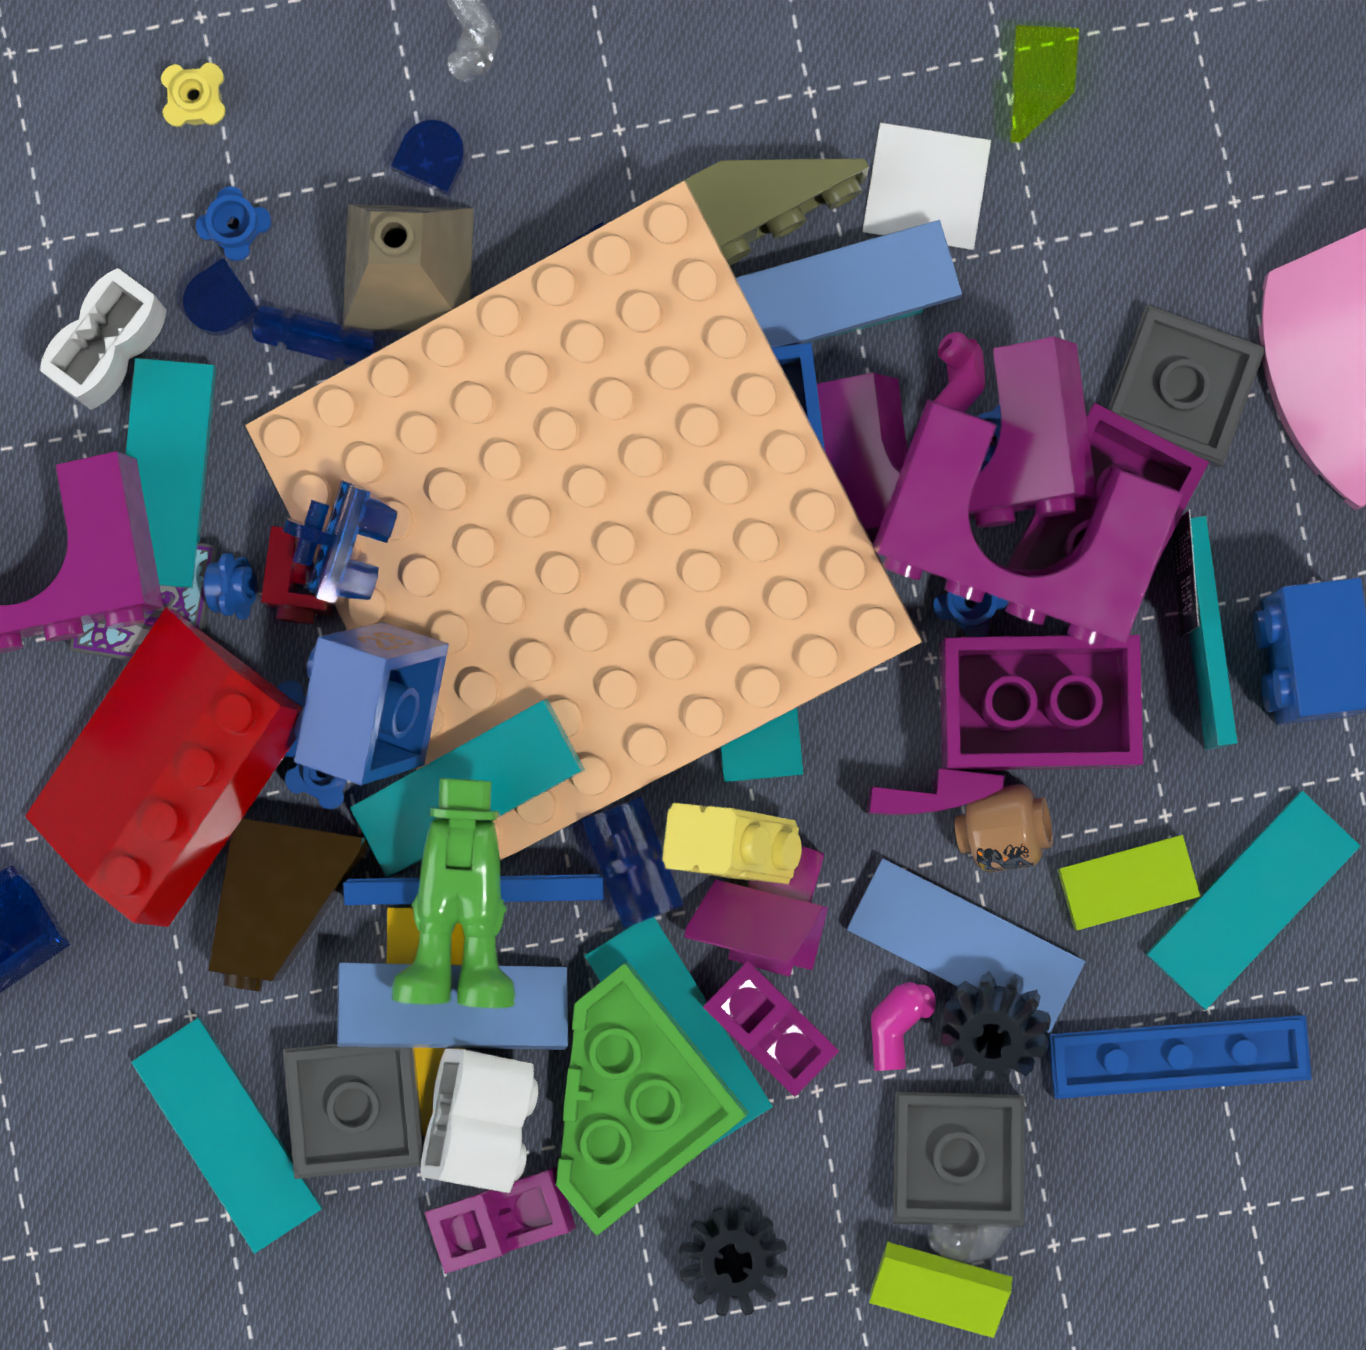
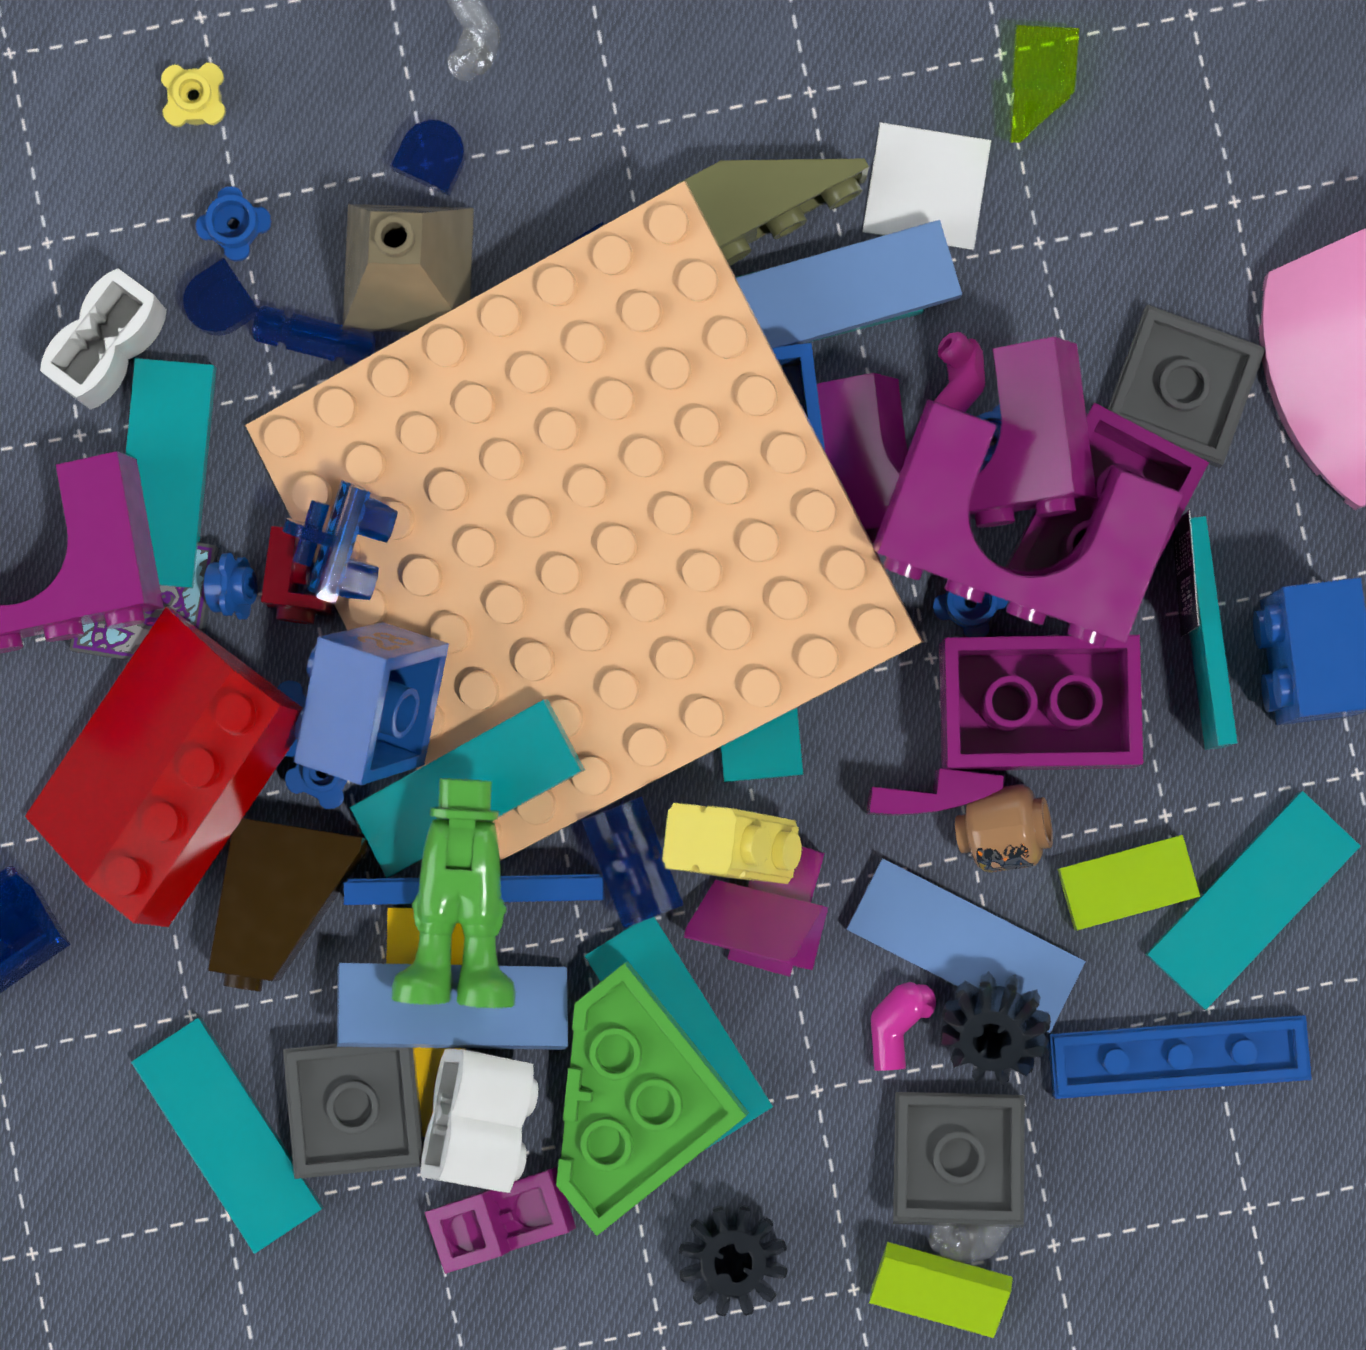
(771, 1029): magenta slope -> none

